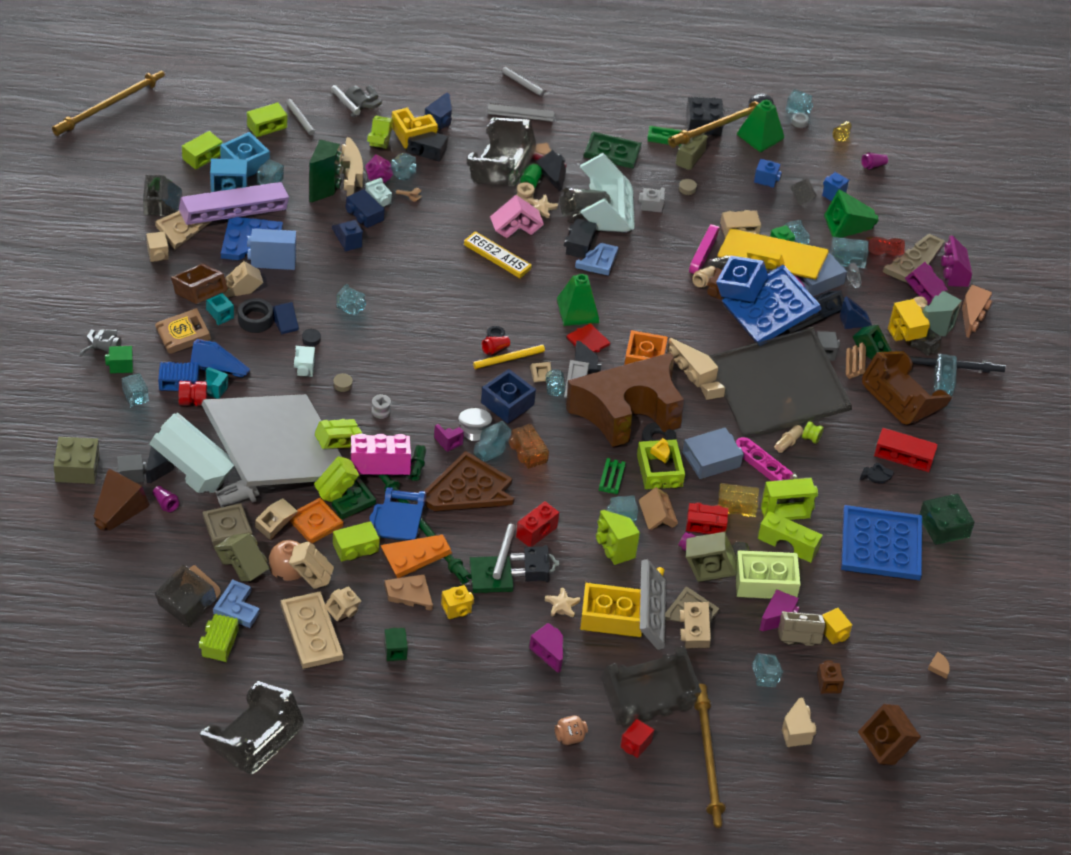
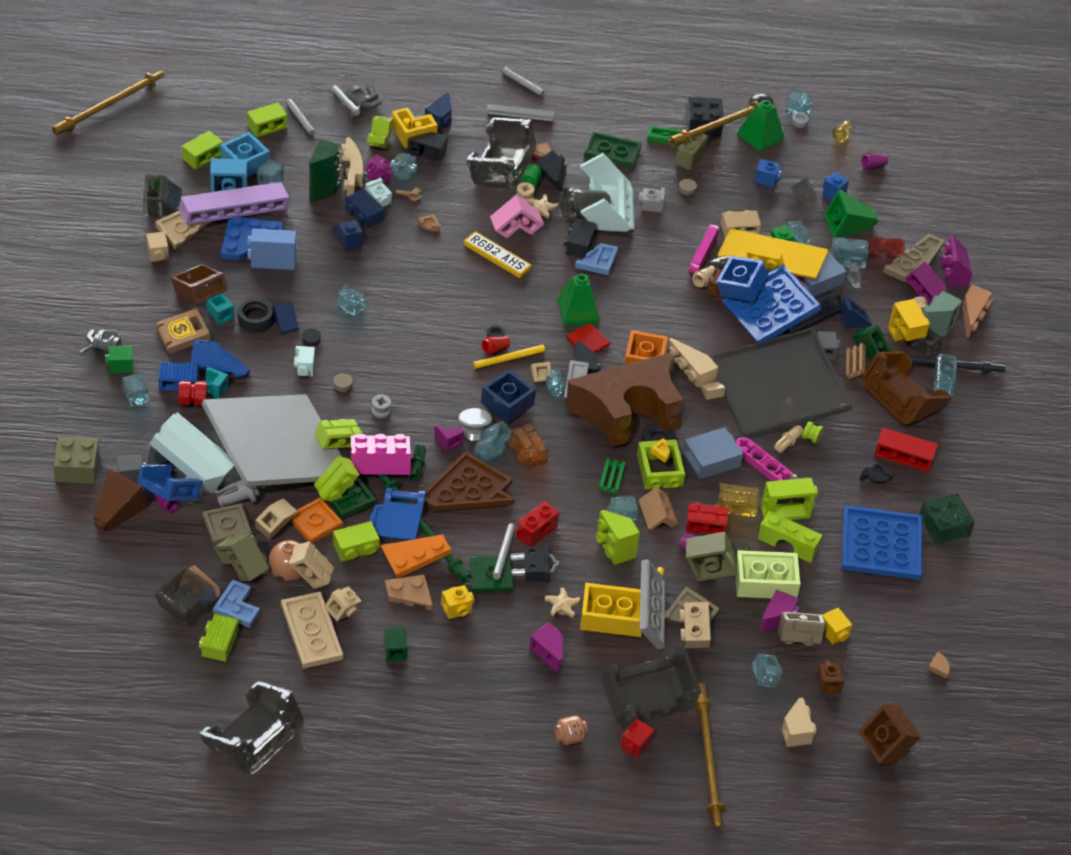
(159, 481): none -> blue panel
(243, 280): tan slope -> none
(429, 223): none -> medium nougat tile

